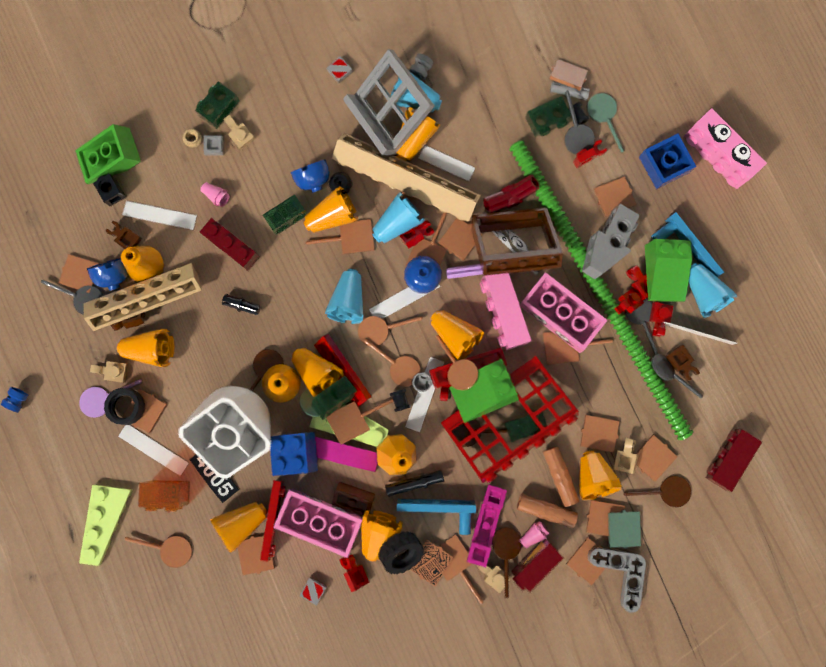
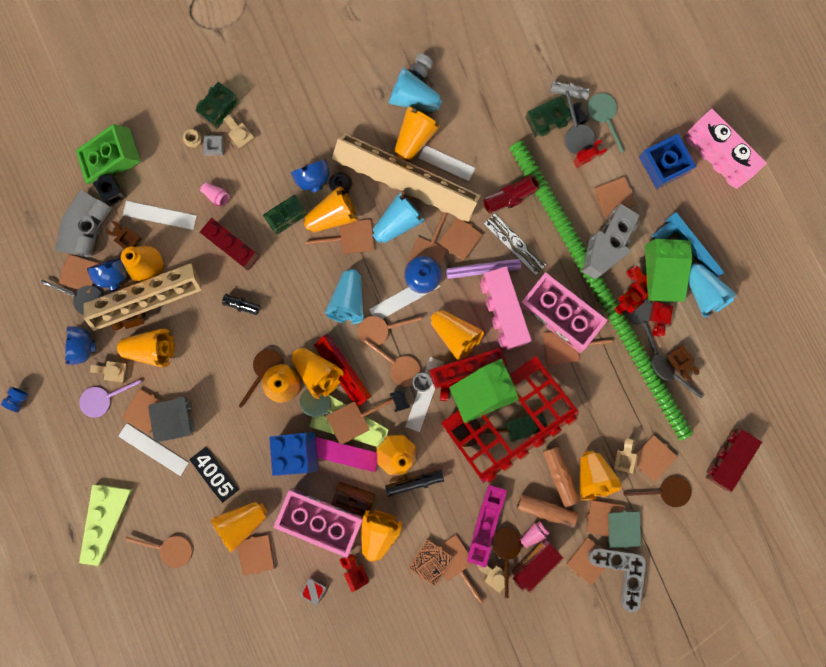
(72, 231): none -> light grey panel
(78, 345): none -> blue cylinder
(109, 406): black tyre -> none
(164, 494): clear orange brick -> none
(171, 419): none -> dark grey bracket
(228, 430): white piece -> none
(268, 549): red plate -> none
(333, 397): clear green brick -> none
(339, 69): light grey tile -> none
(372, 122): light grey window -> none
(395, 545): black tyre -> none
(416, 234): red plate -> none
(462, 373): nougat piece -> none
(463, 507): dark azure piece -> none
(517, 261): reddish brown window -> none
(568, 74): nougat piece -> none
(599, 433): nougat piece -> none
(700, 333): white sticker -> none

